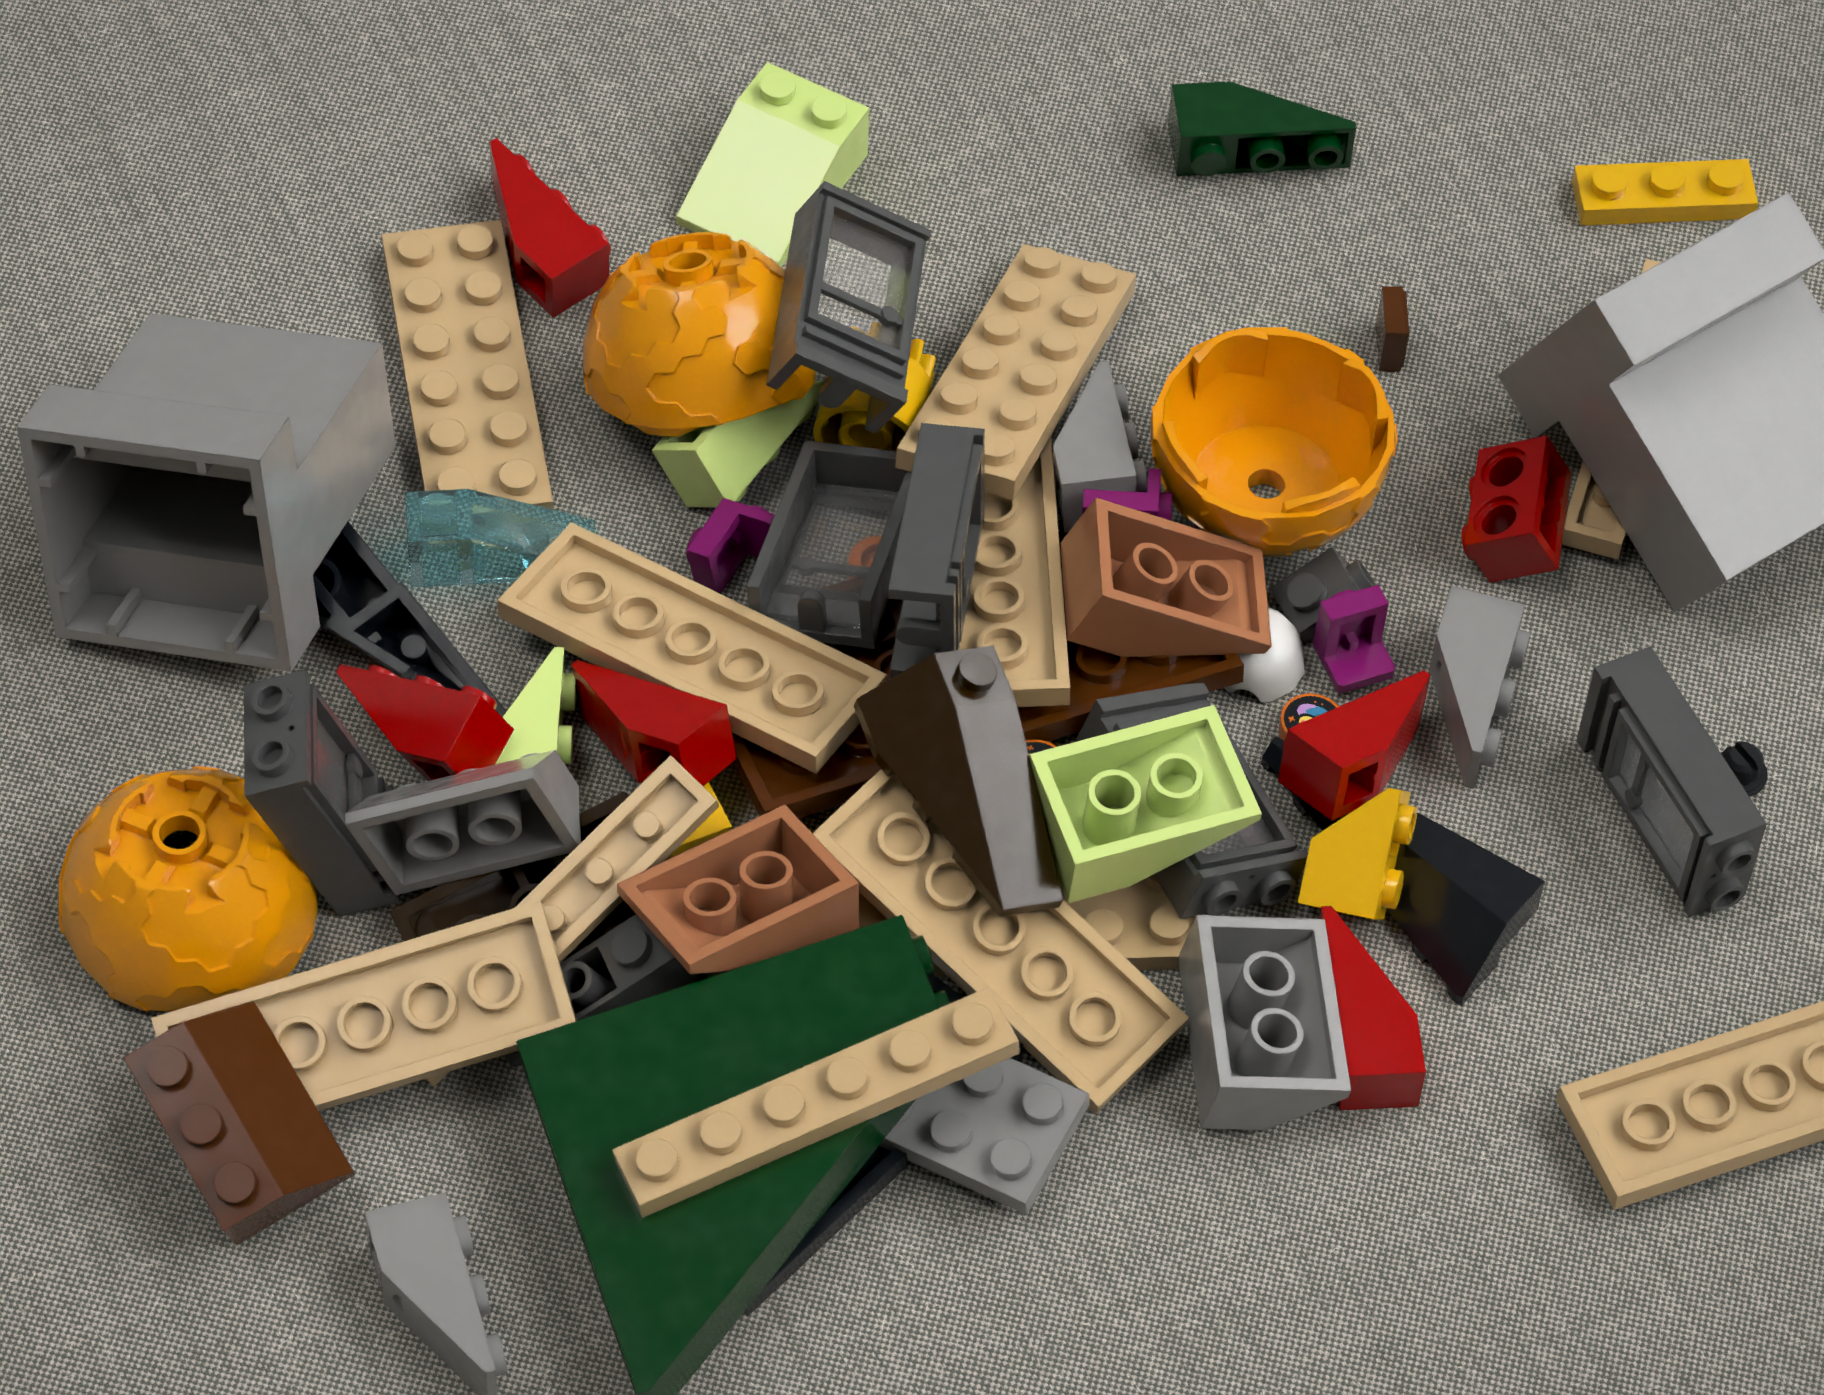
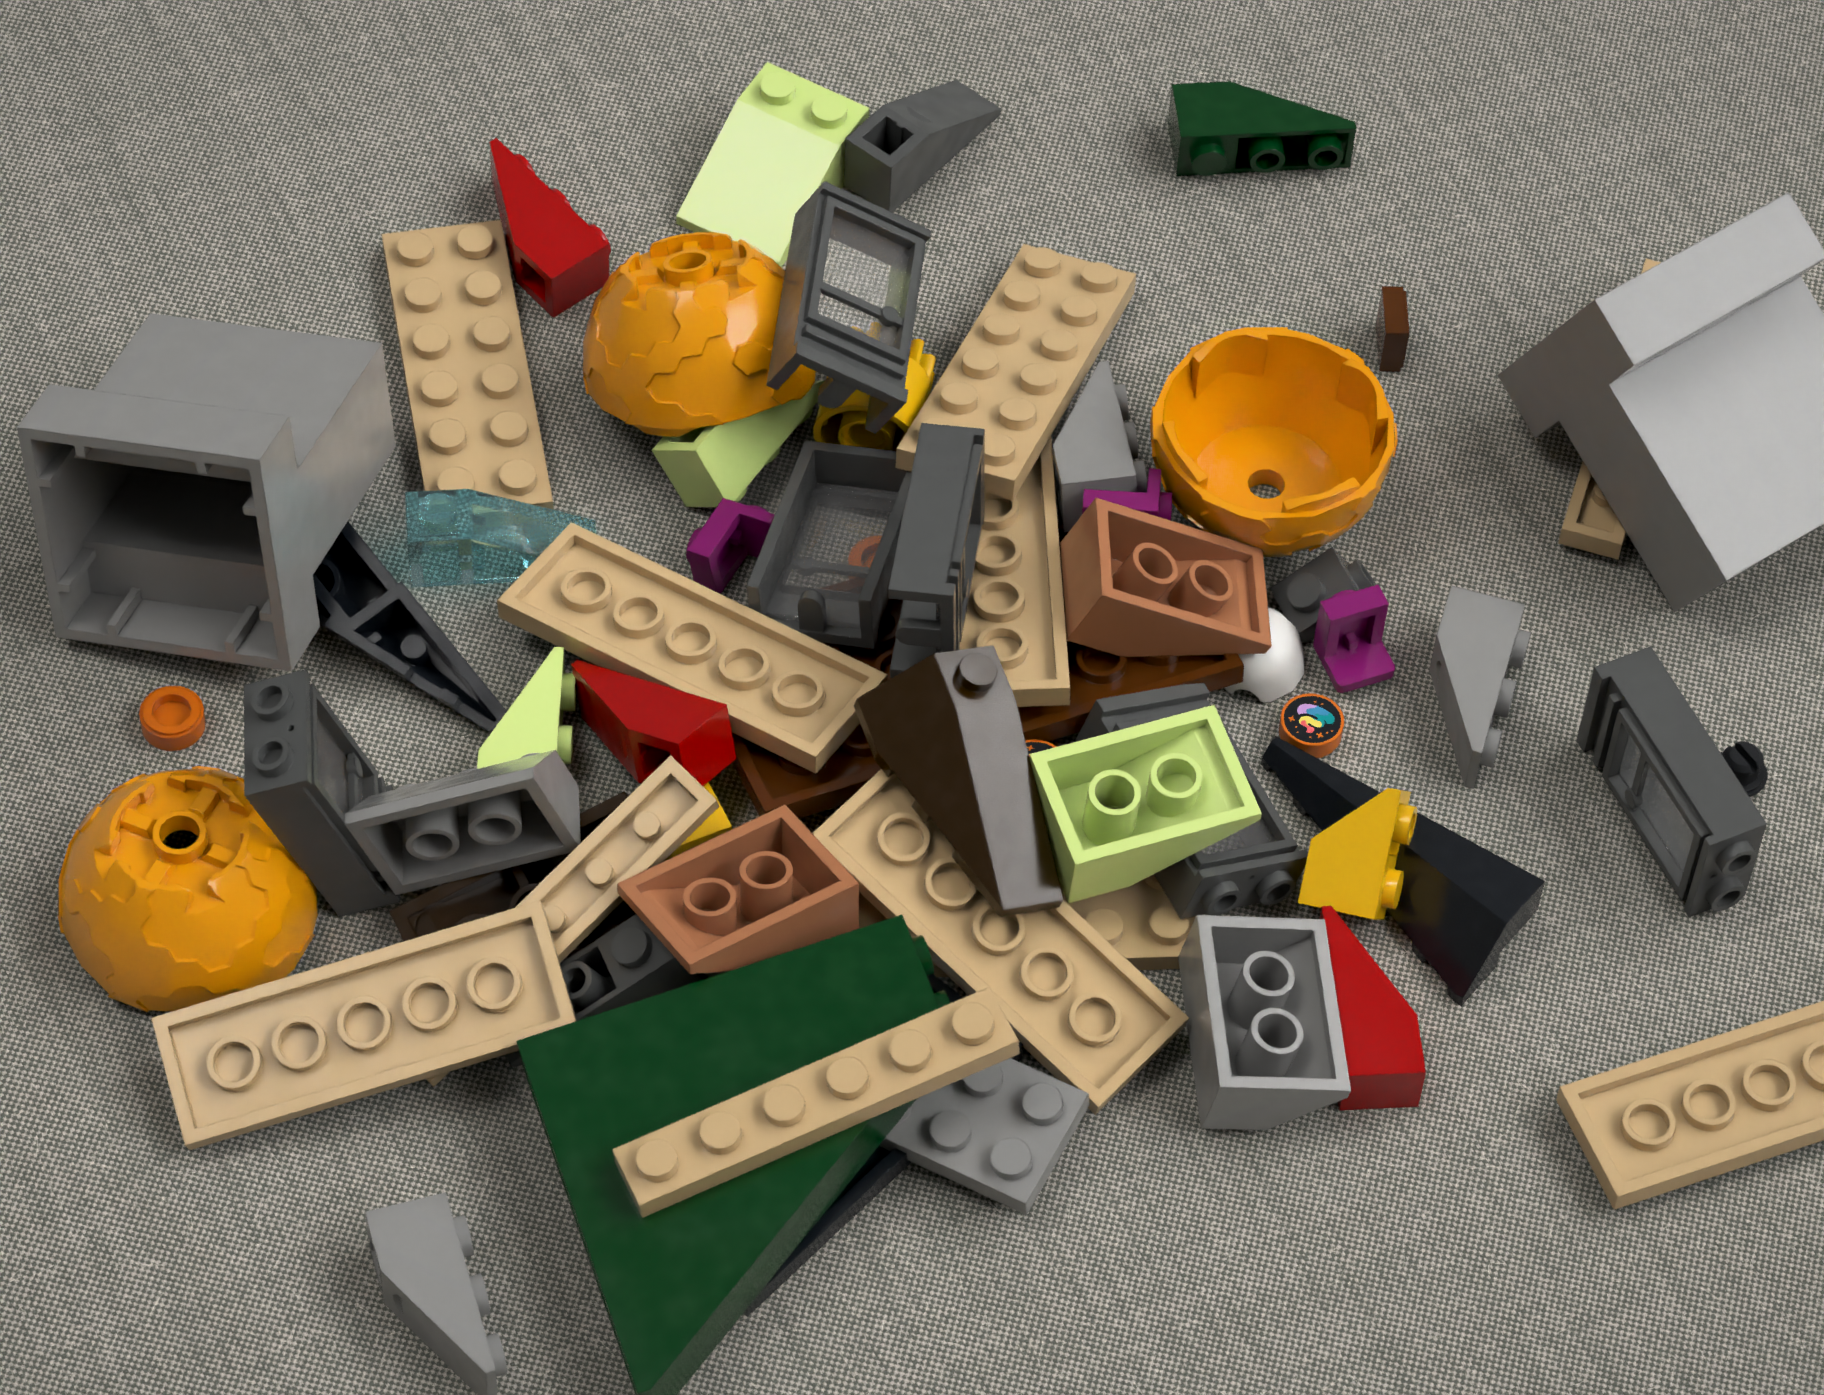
(172, 718): none -> orange tile
(239, 1118): reddish brown slope -> none
(431, 724): red slope -> none
(913, 141): none -> dark grey slope
(1353, 749): red slope -> none
(1517, 509): red brick -> none
(1664, 192): yellow plate -> none

